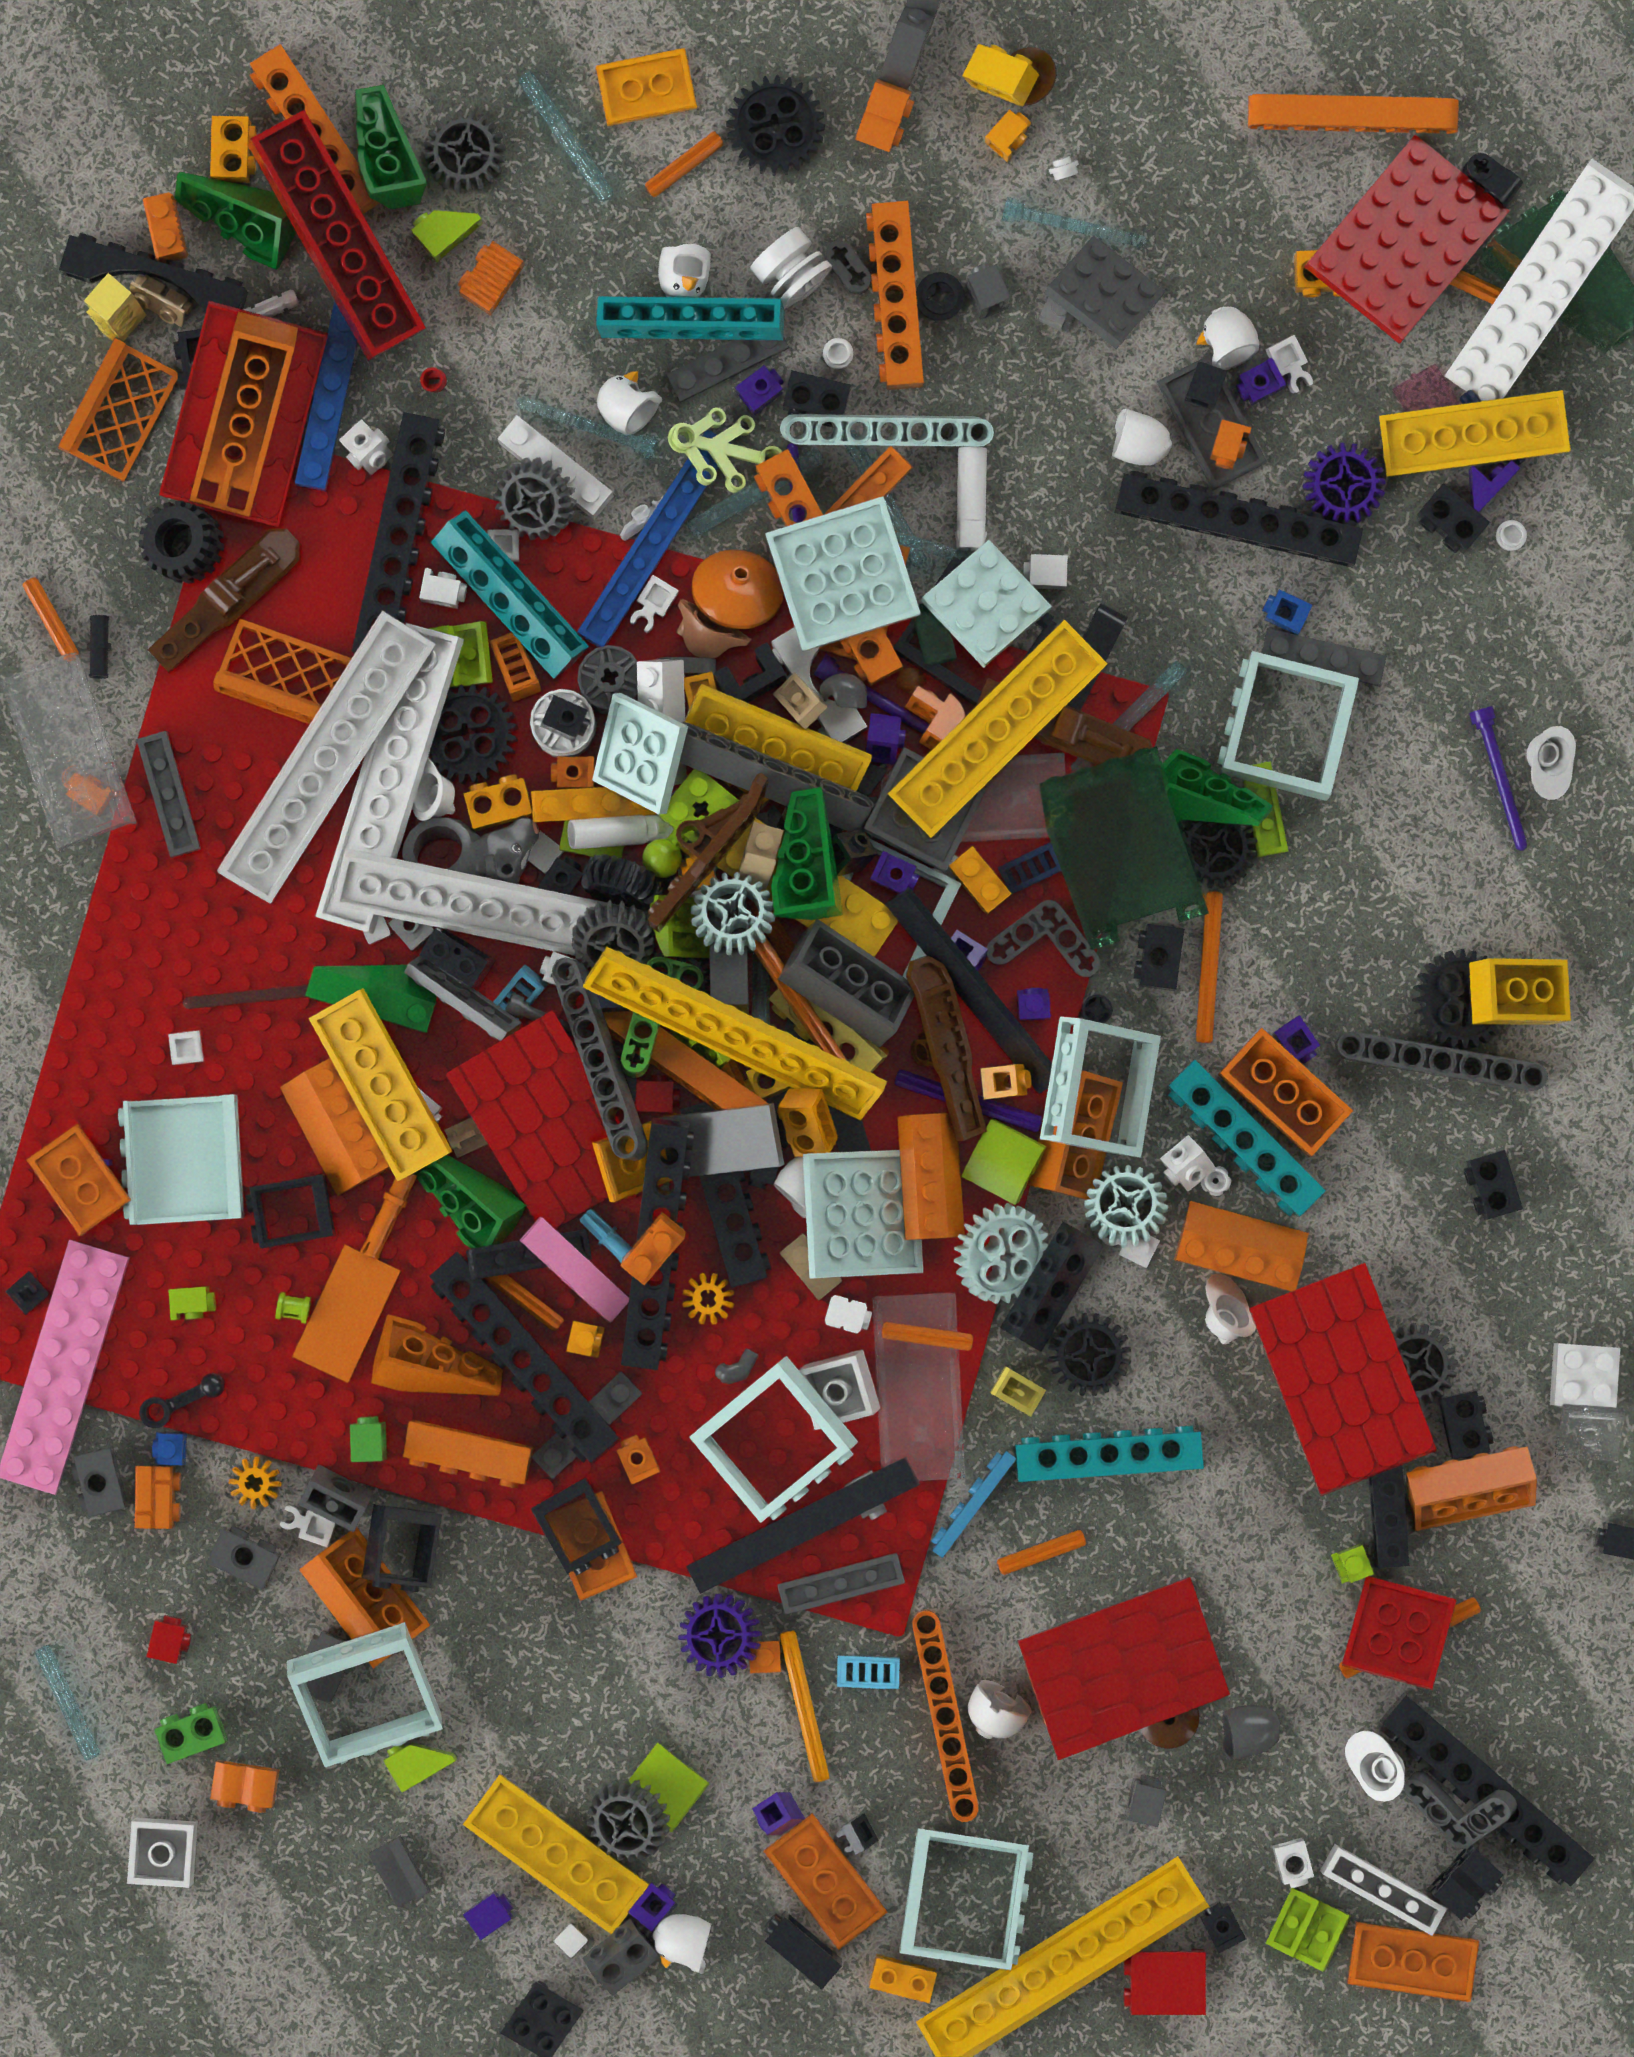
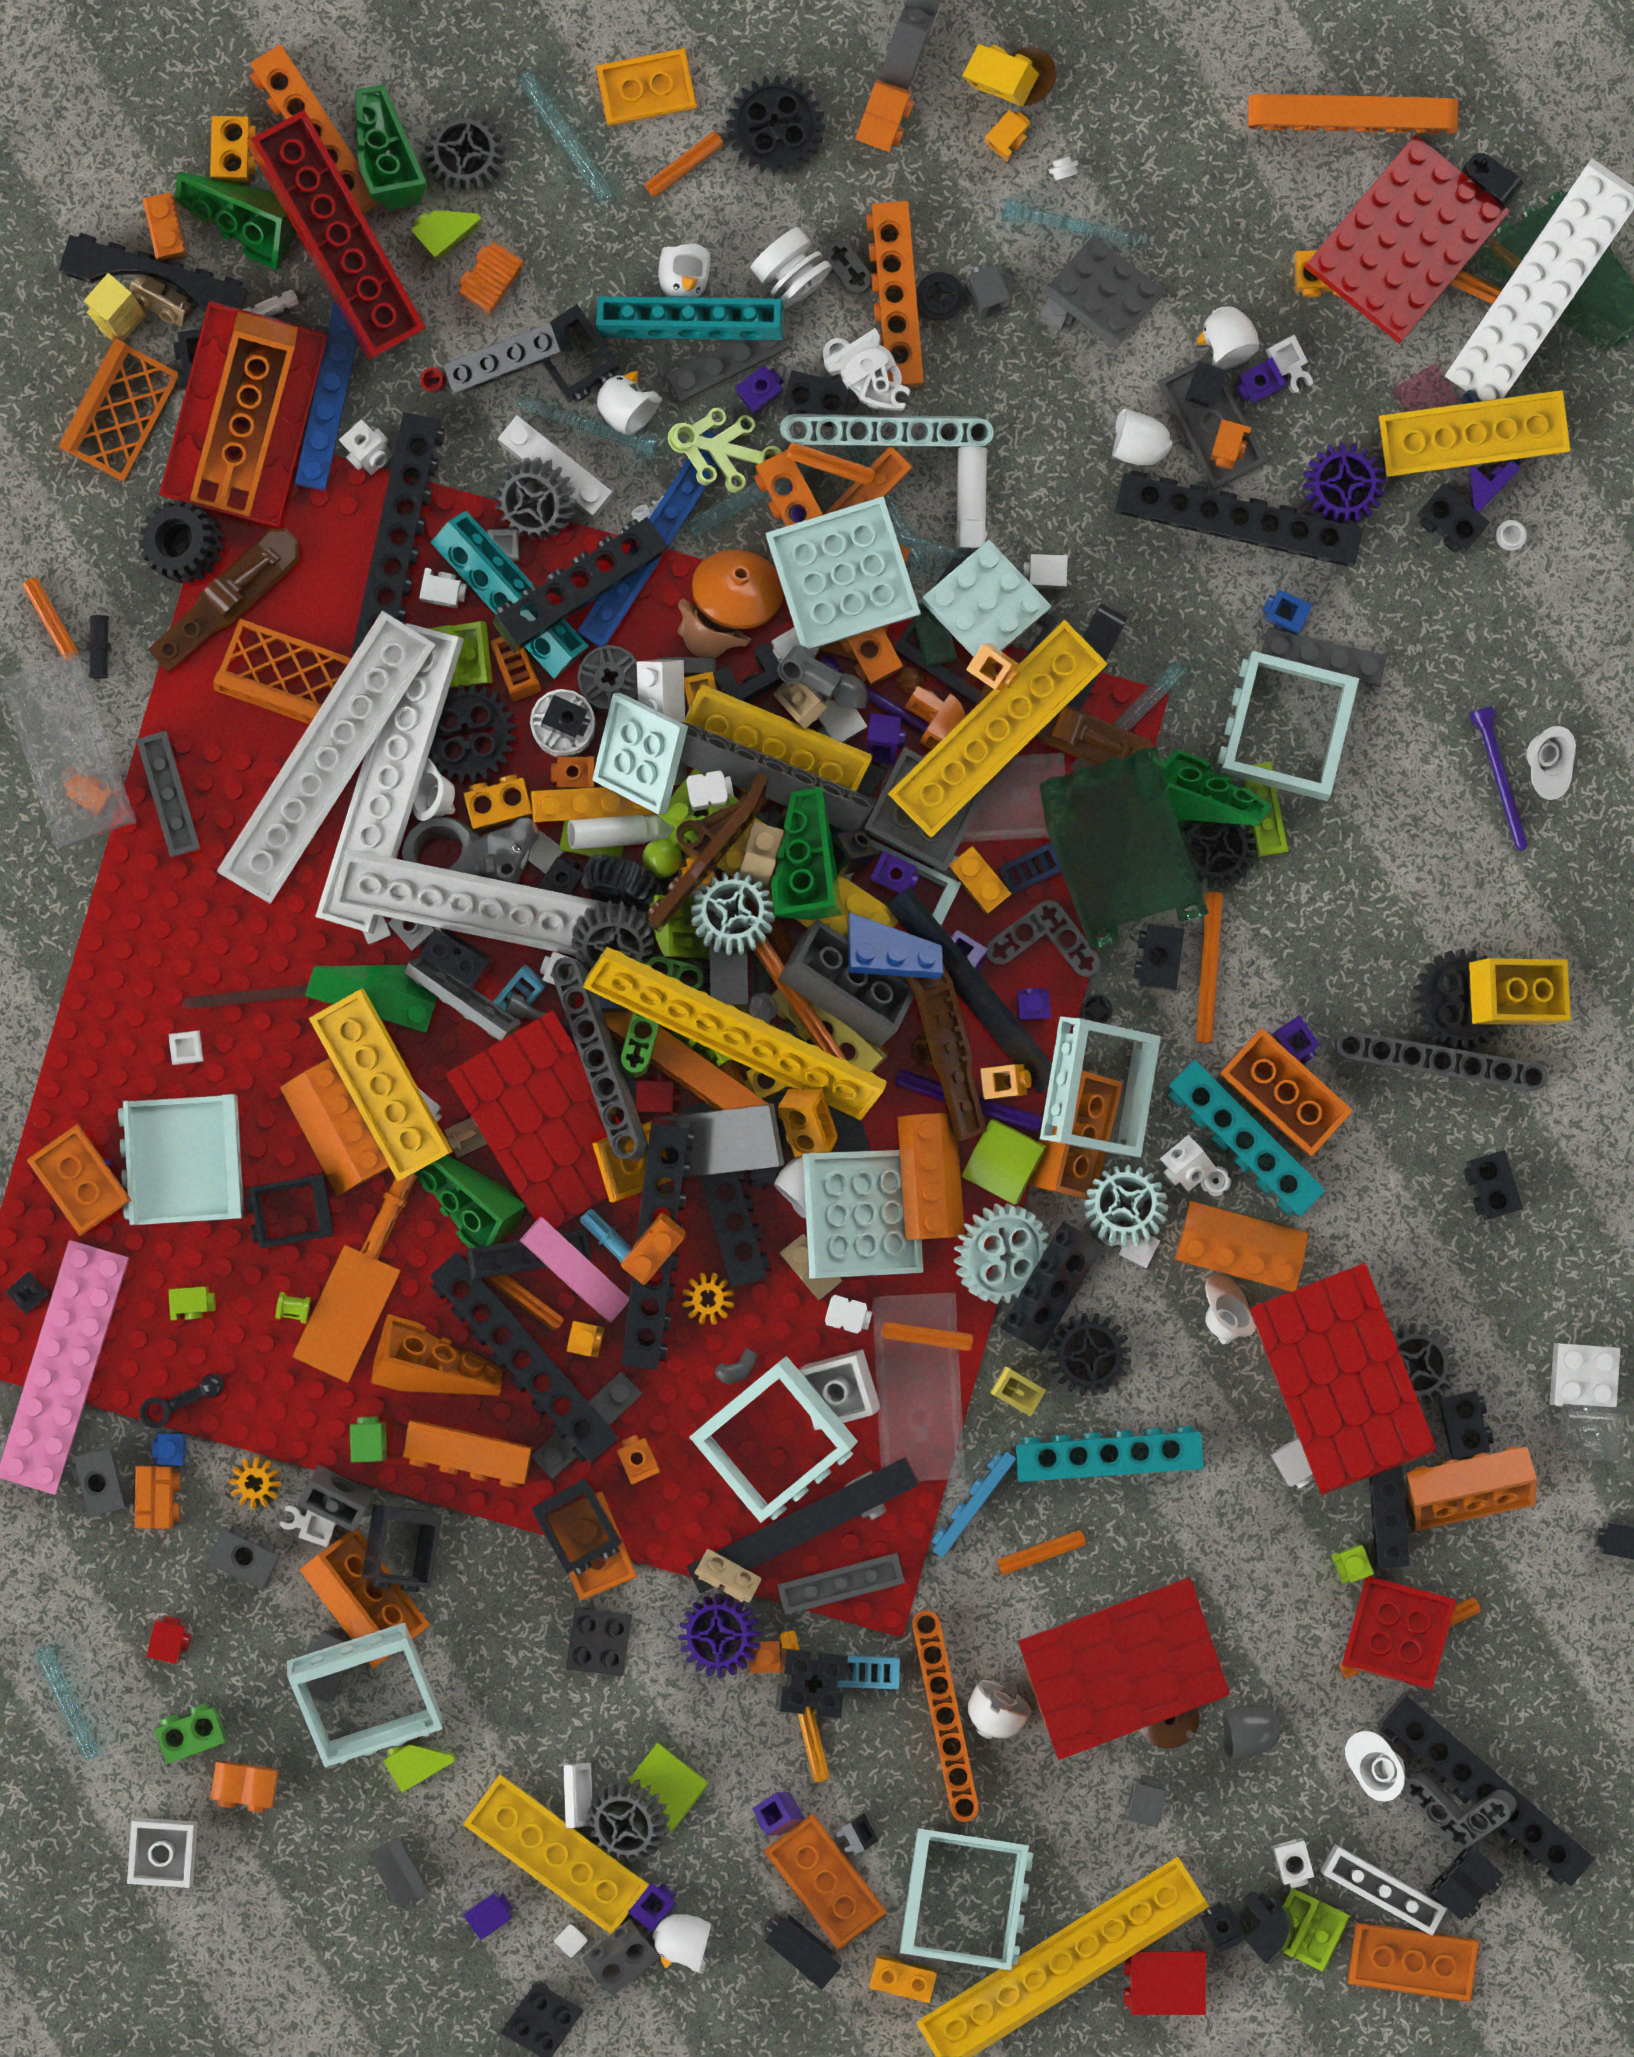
(508, 357): none -> brick
(520, 632): none -> black brick
(577, 1794): none -> white tile
(581, 389): none -> black window
(598, 1641): none -> black hinge
(656, 599): white plate -> none
(709, 790): none -> white brick
(719, 1570): none -> tan hinge
(763, 1007): none -> clear plate
(800, 1667): none -> black brick
(802, 667): none -> dark grey piece
(830, 463): none -> orange axle
(865, 371): none -> white piece
(888, 951): none -> wing
(984, 667): none -> light orange brick
(1275, 1932): none -> black brick
(1293, 1464): none -> white brick

